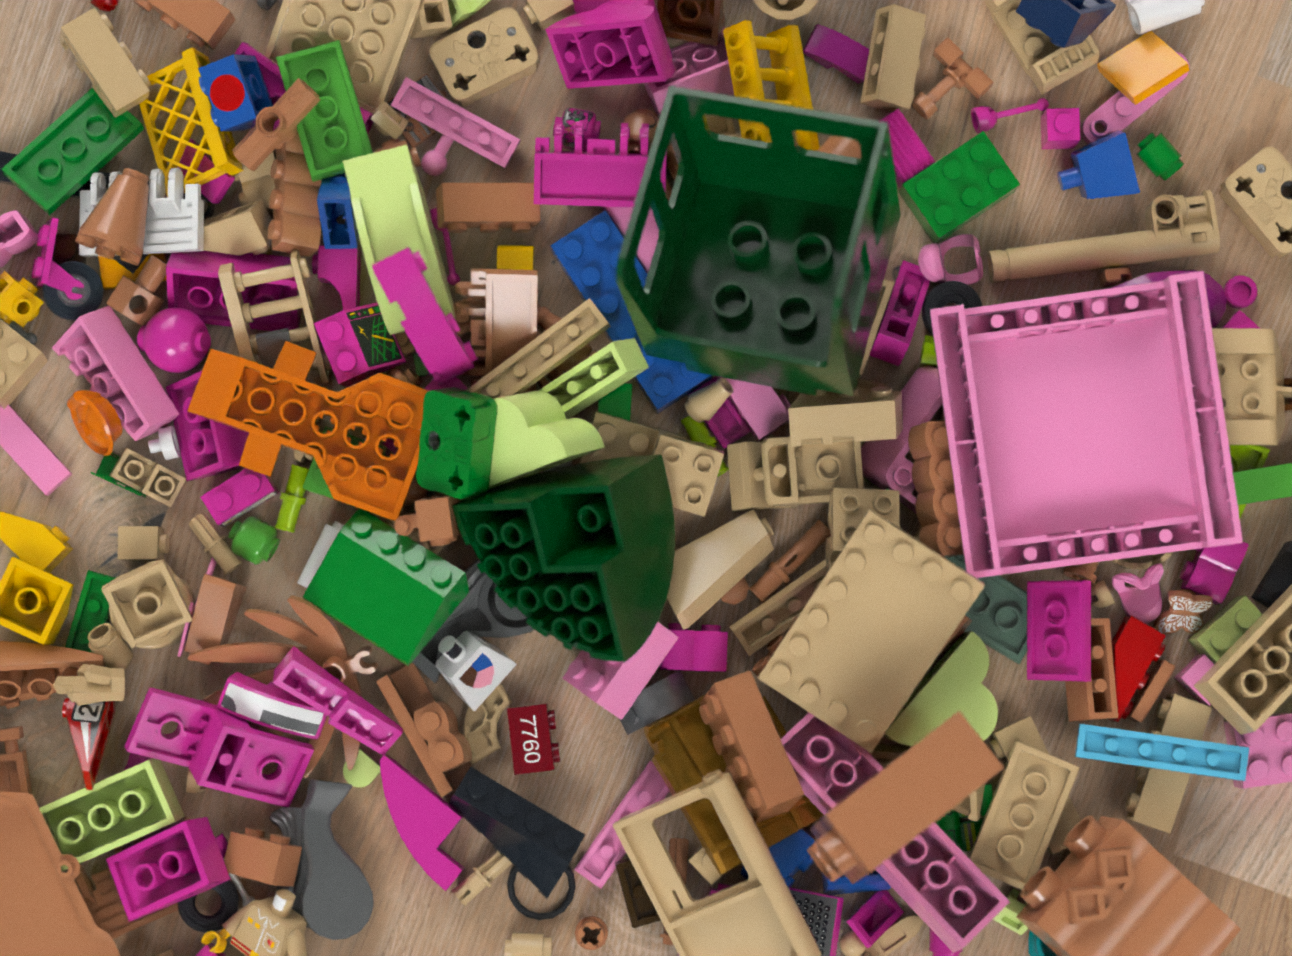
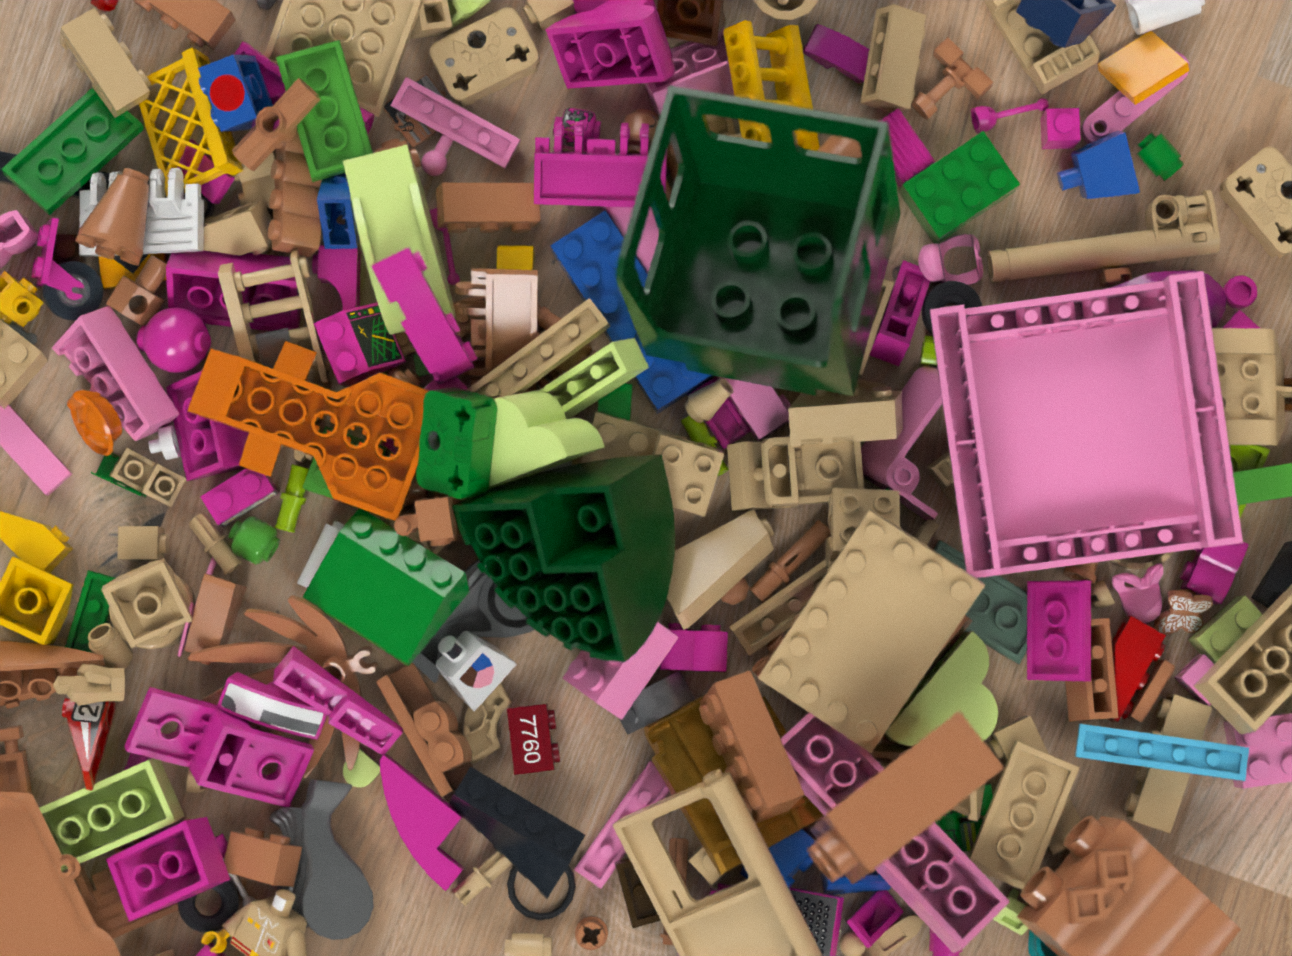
(388, 120): tan plate -> none
(935, 487): nougat brick -> none

